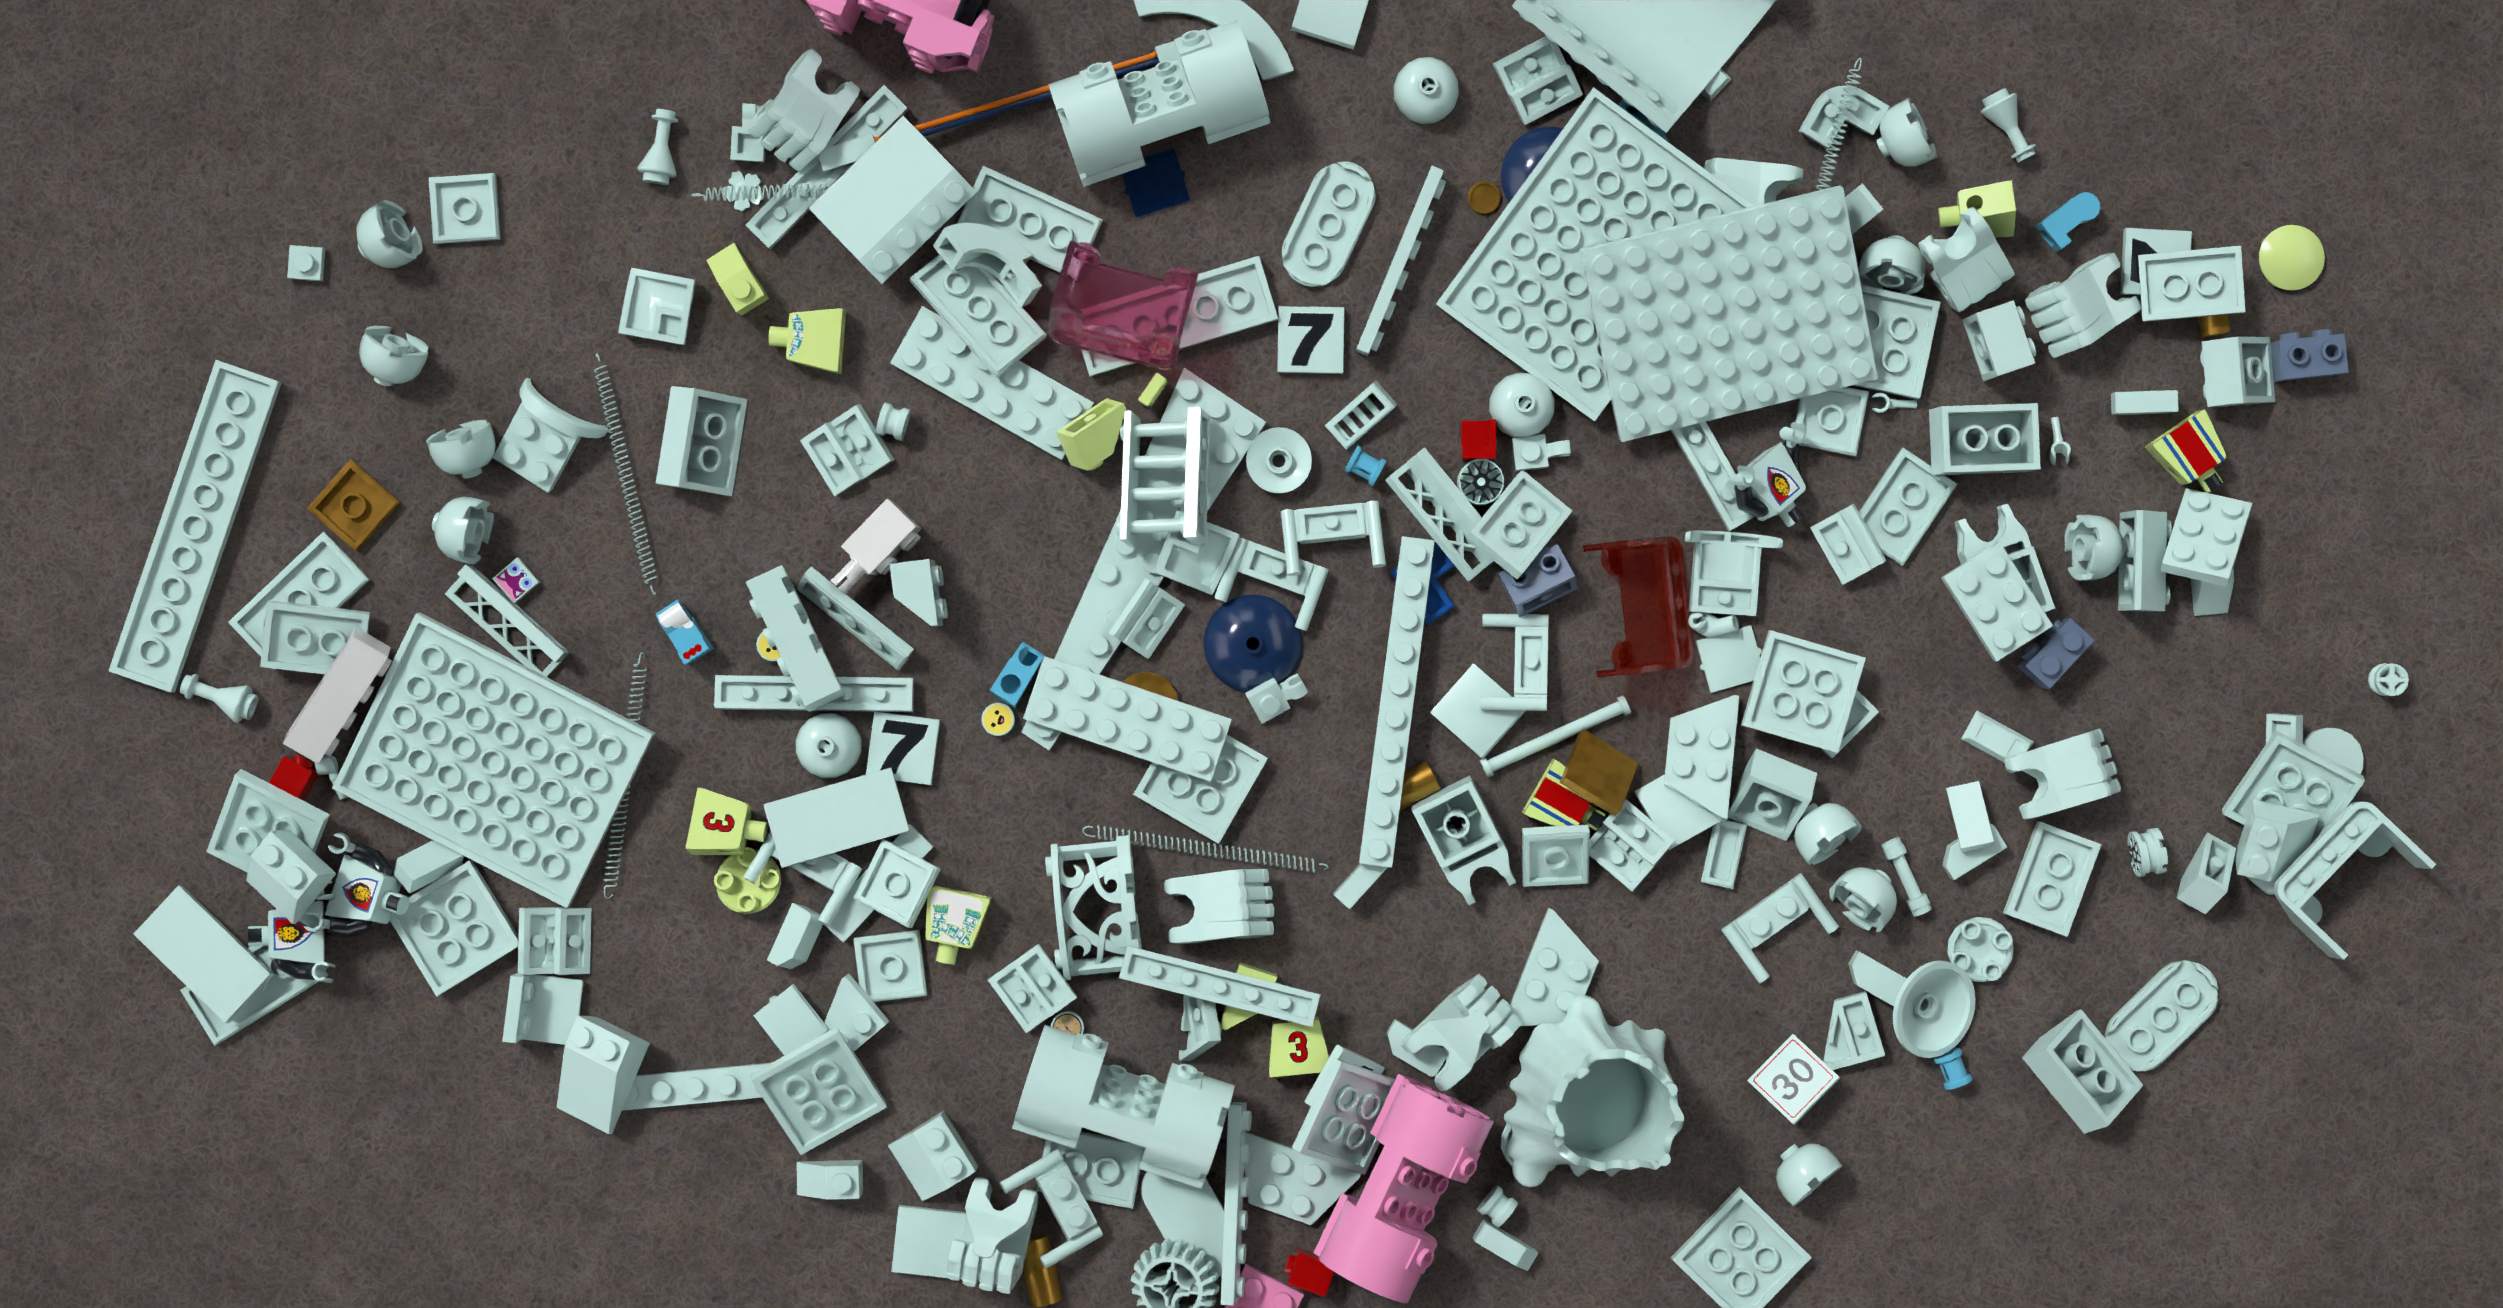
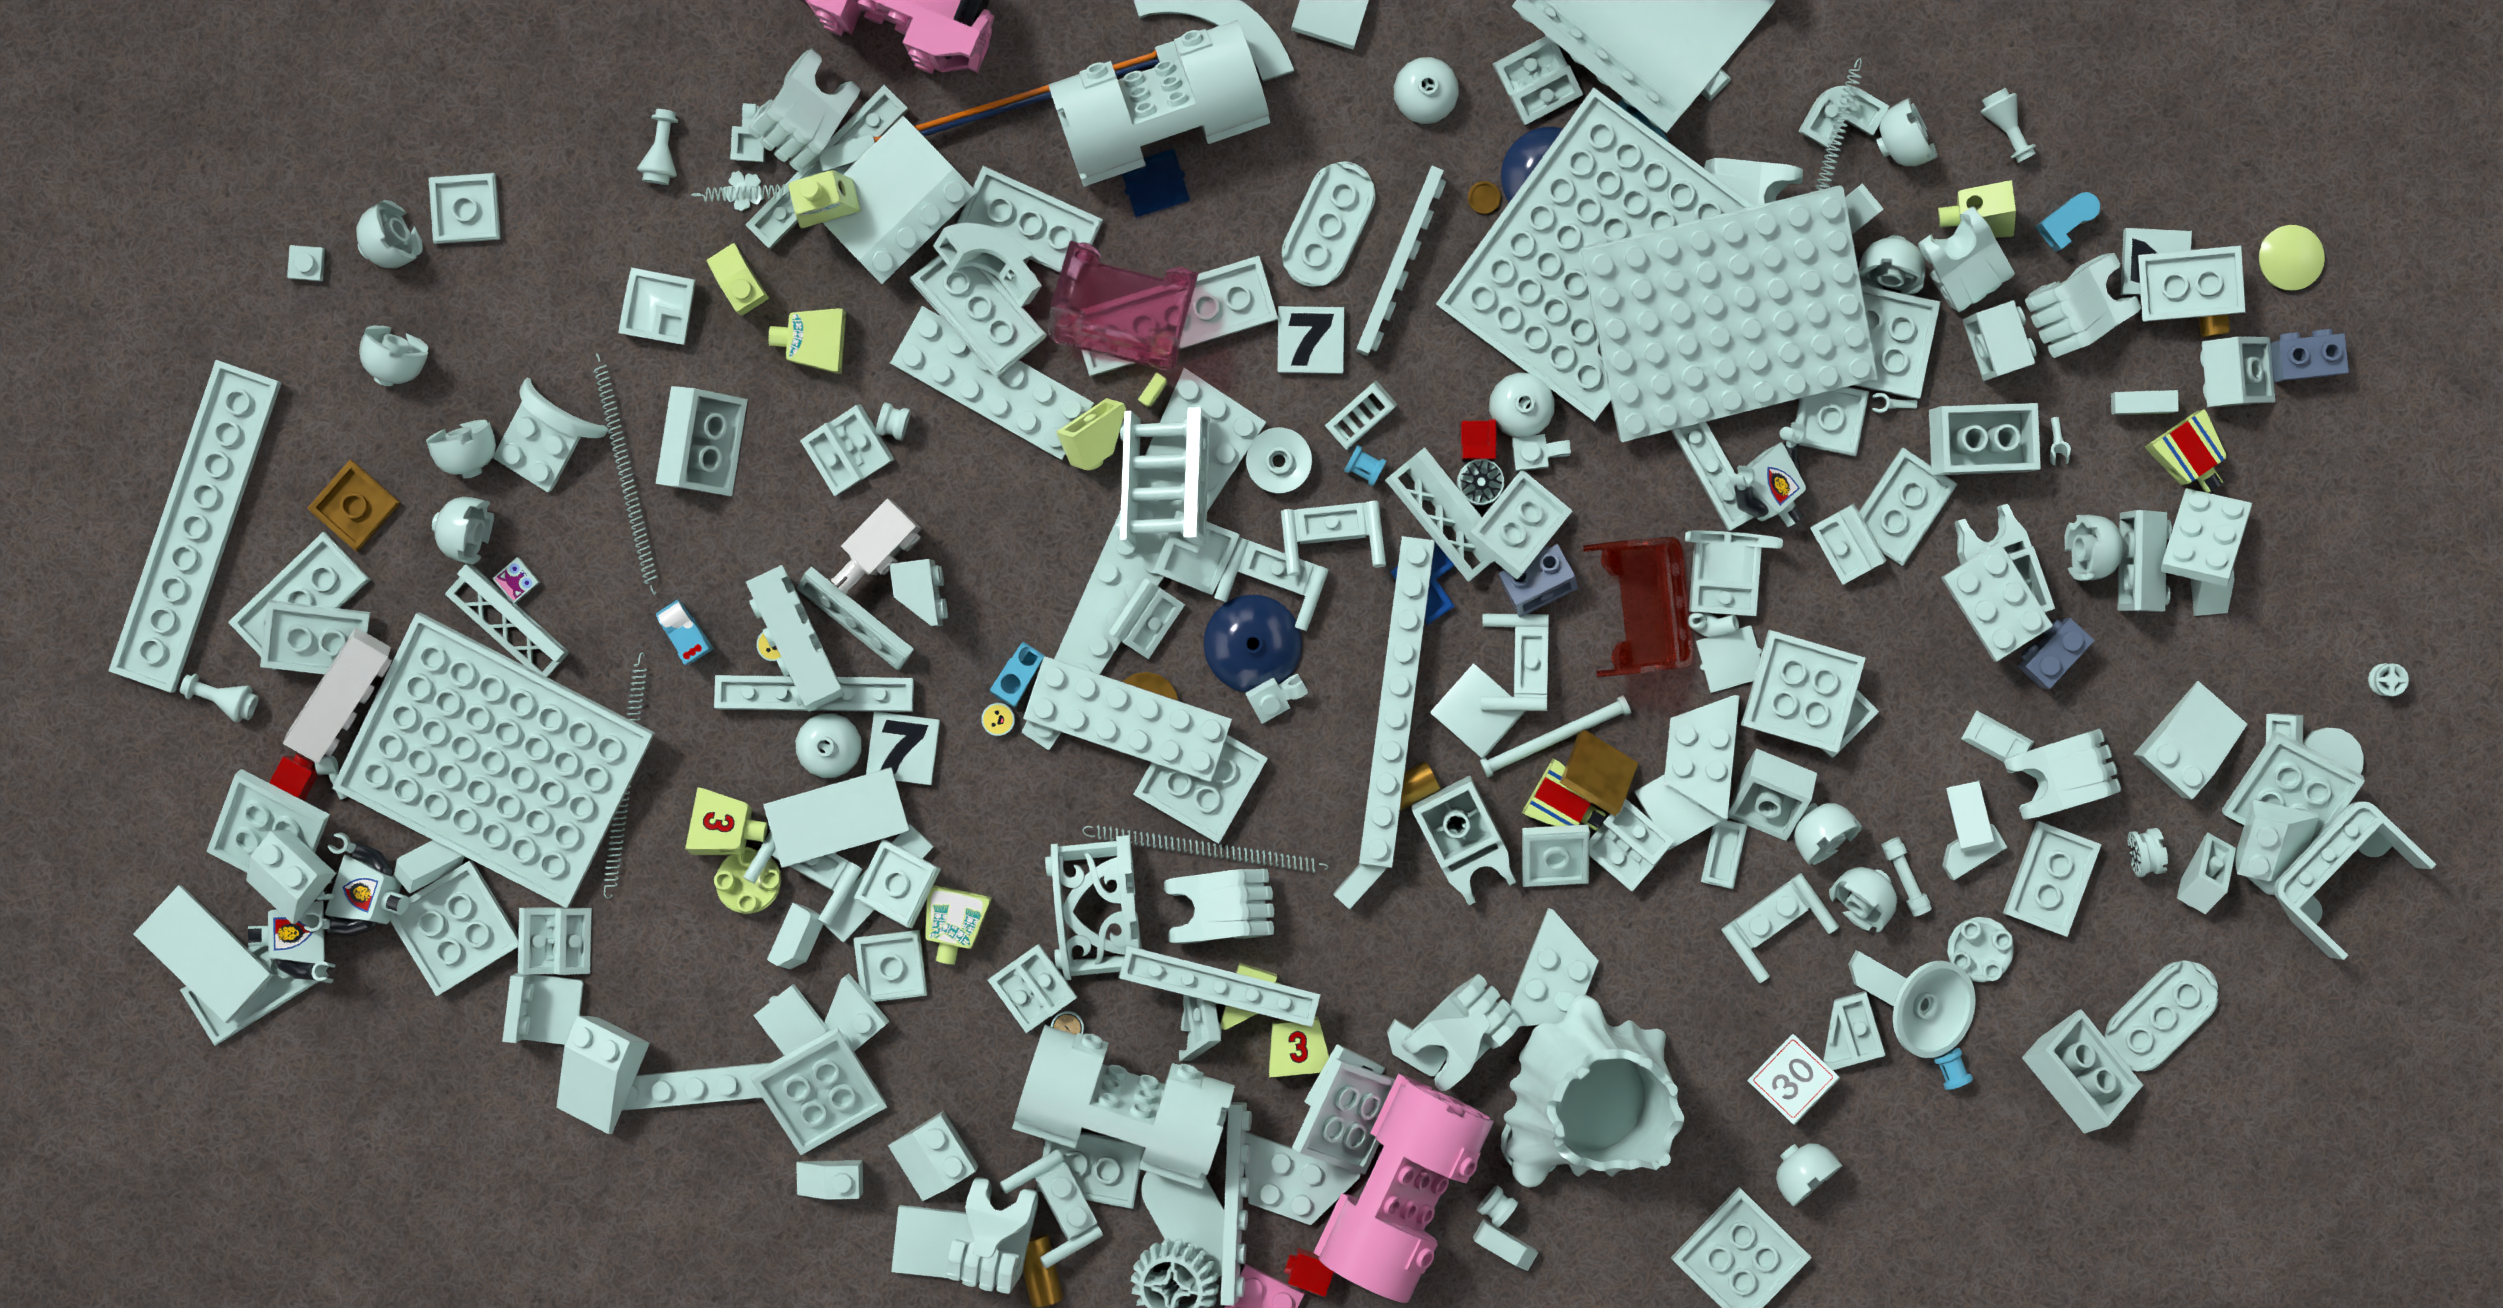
(820, 199): none -> yellowish green torso
(2191, 741): none -> light aqua slope

